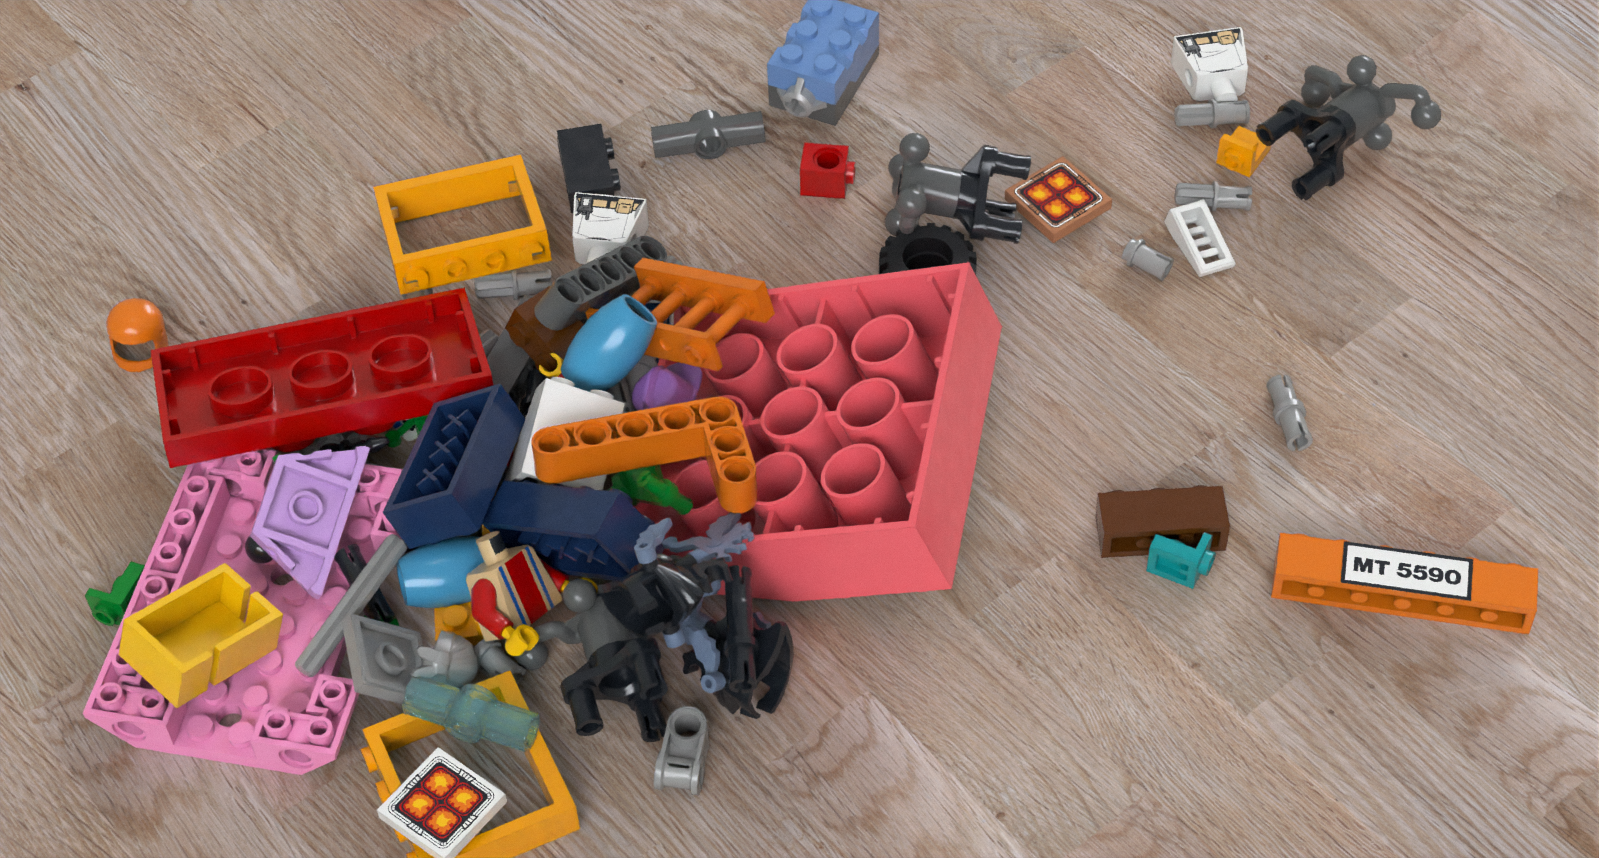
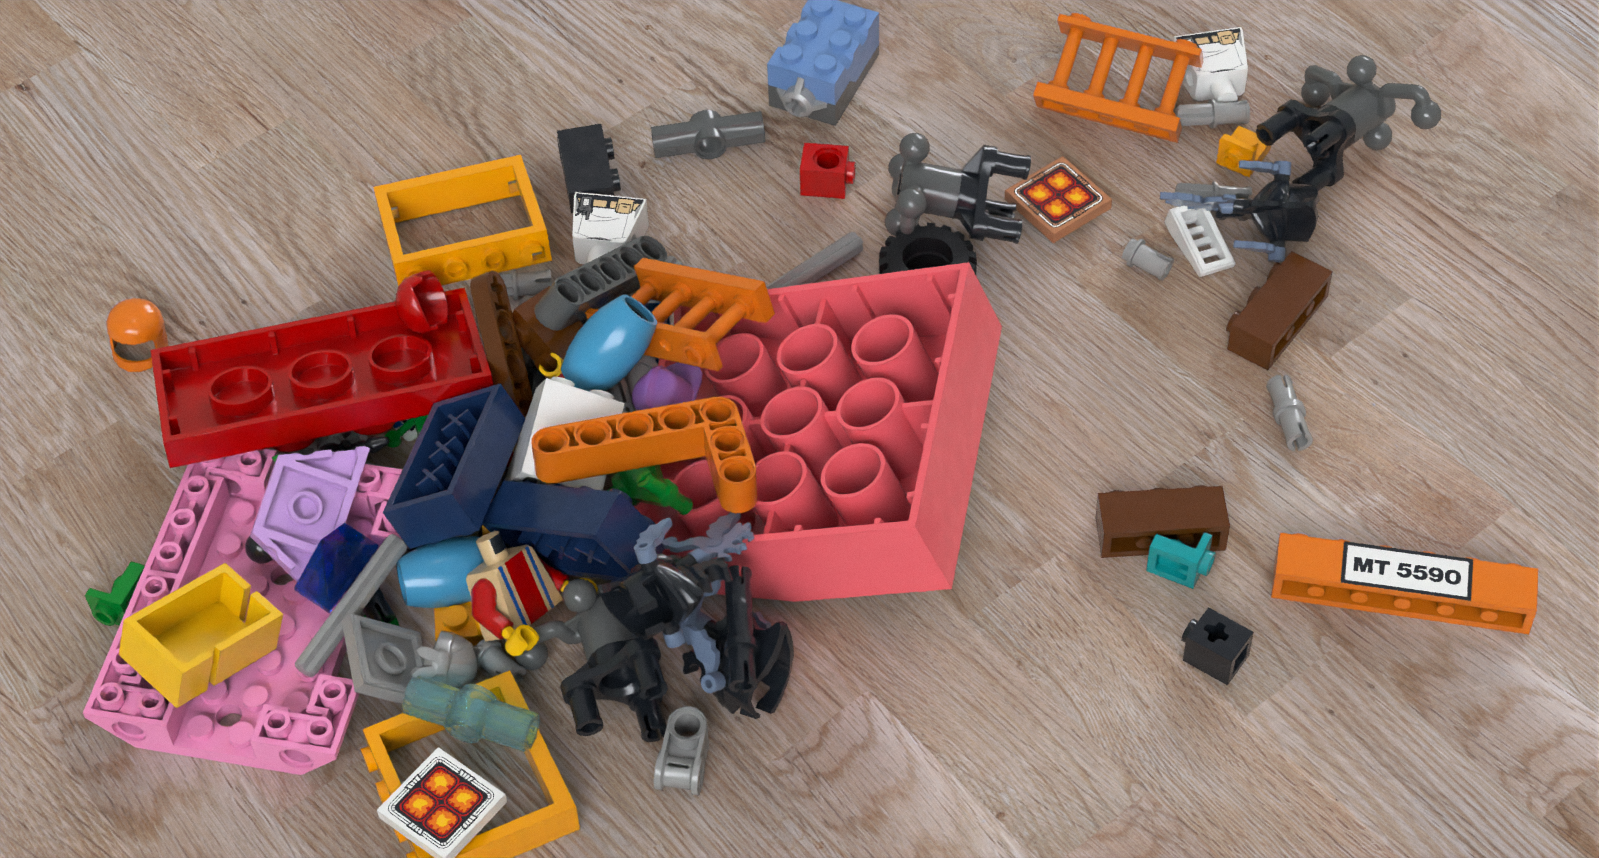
(335, 566): none -> clear blue slope
(422, 302): none -> red hair
(501, 338): none -> reddish brown beam
(822, 262): none -> light grey axle
(1127, 112): none -> orange fence
(1216, 645): none -> black brick
(1278, 310): none -> reddish brown brick
(1279, 210): none -> black helmet

